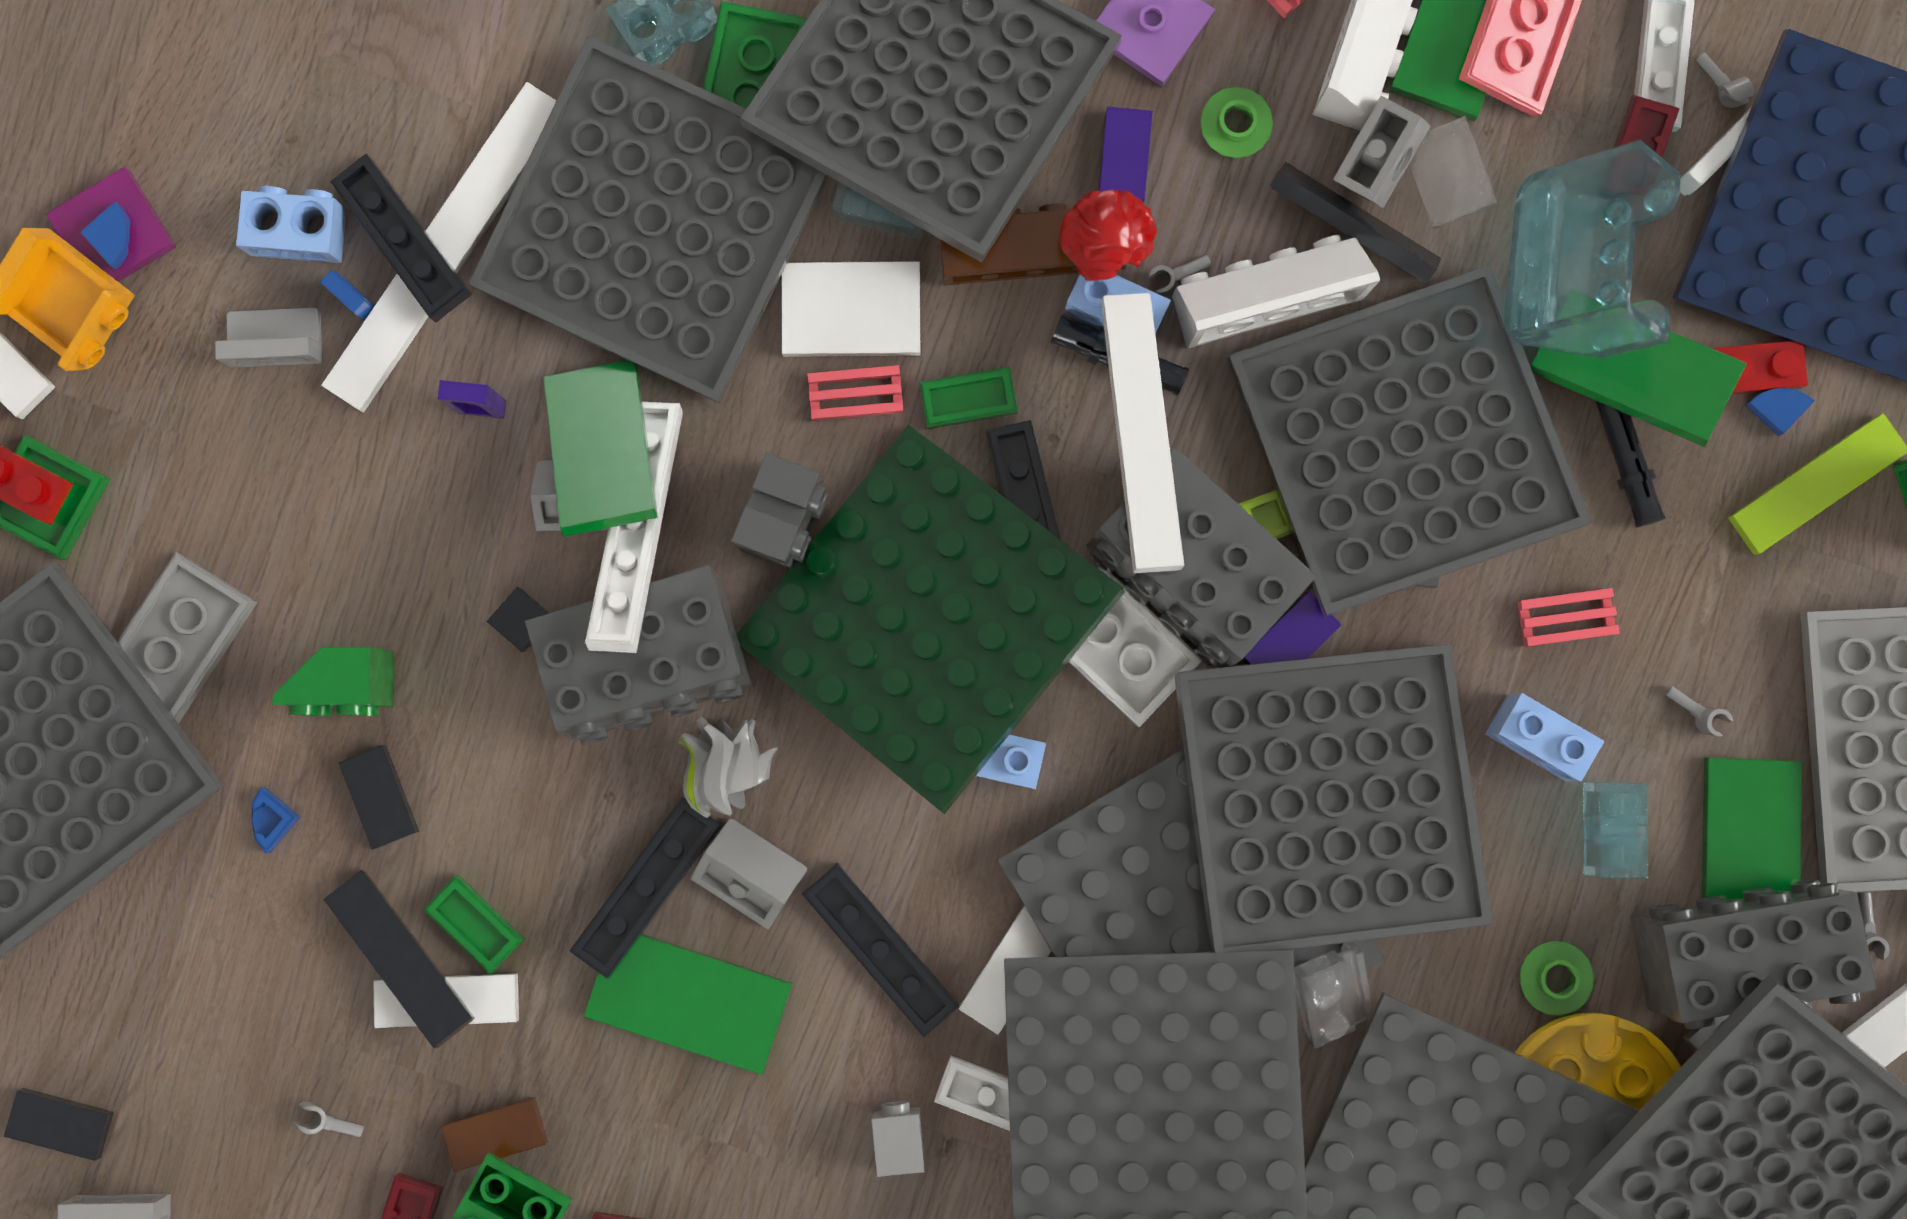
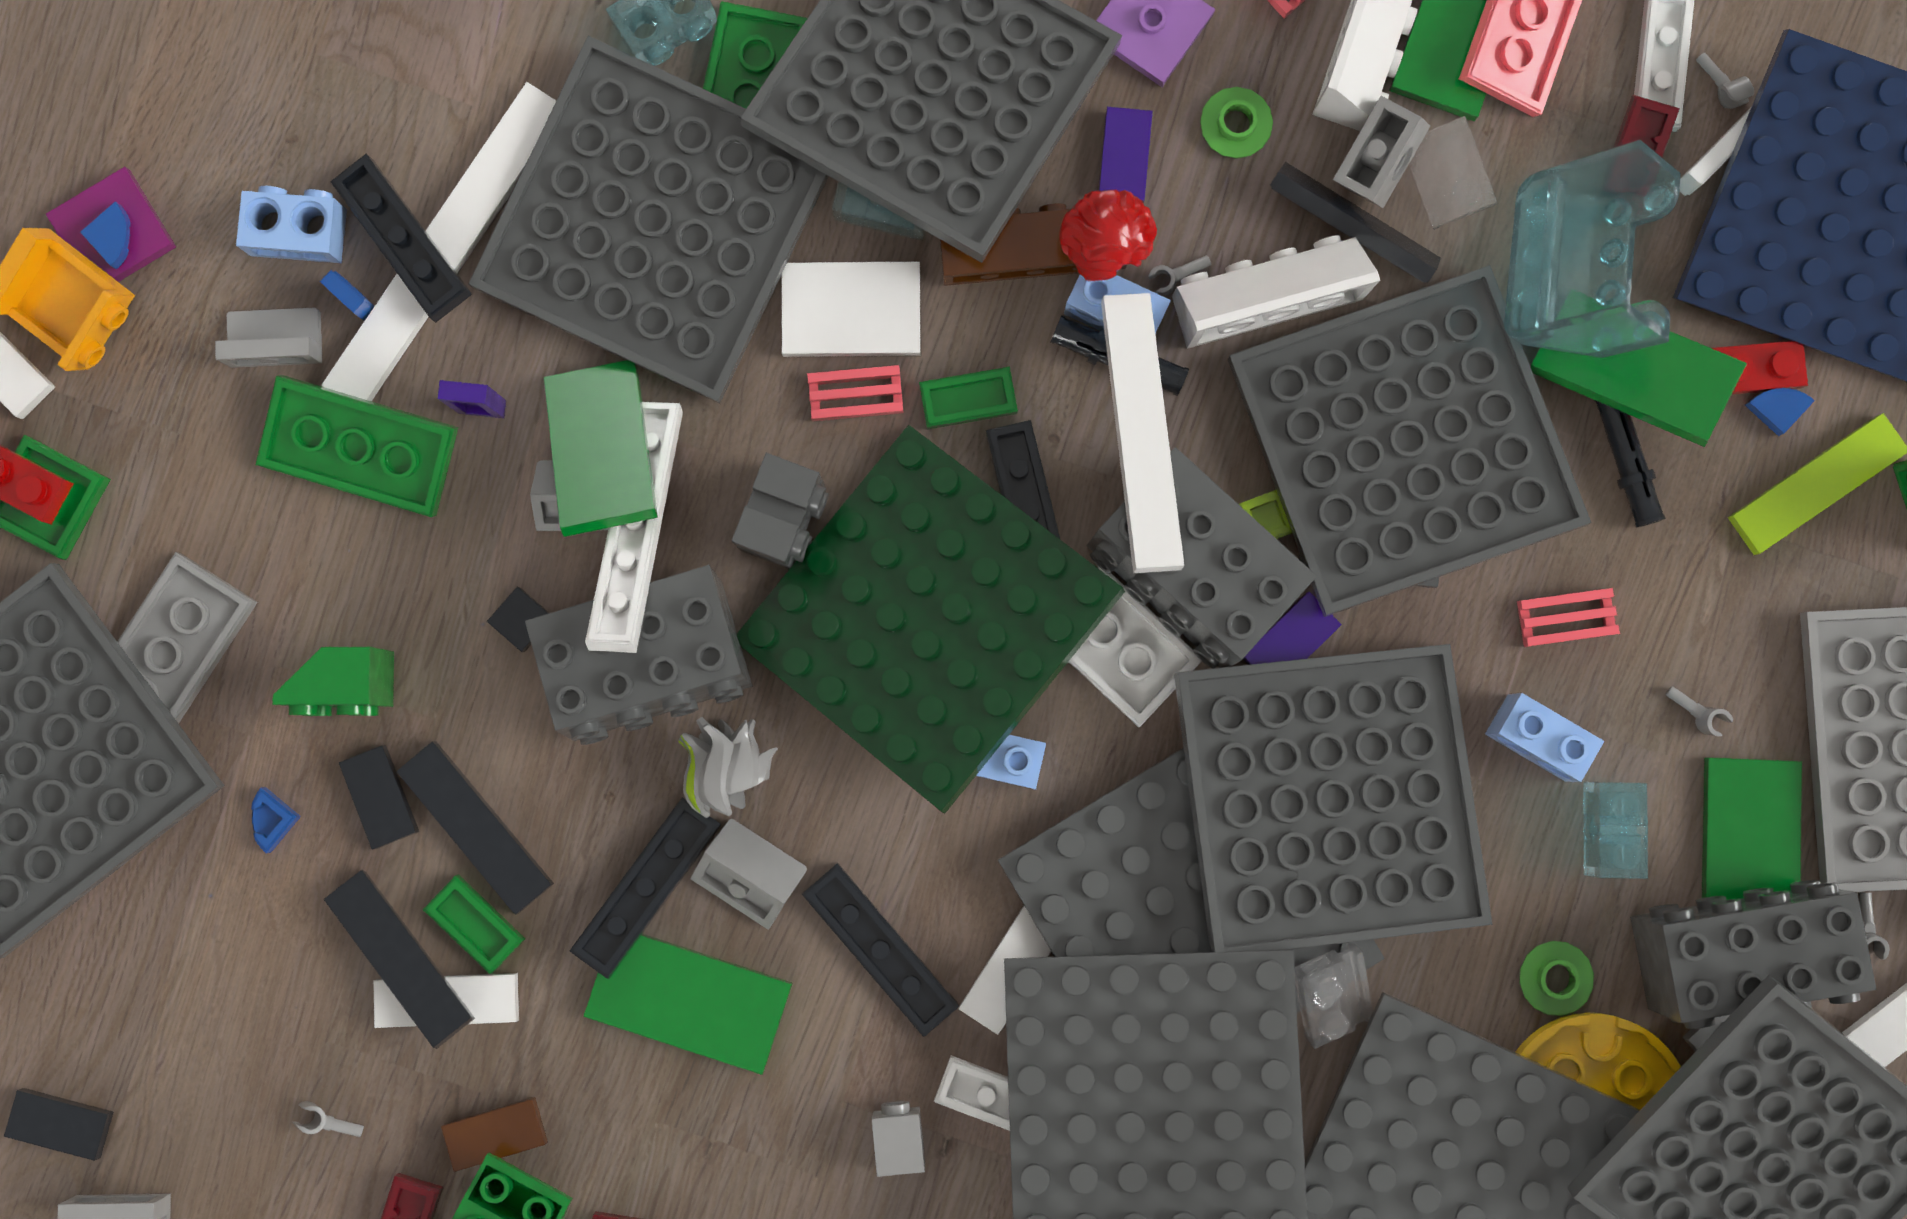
(356, 446): none -> green tile
(475, 827): none -> black tile

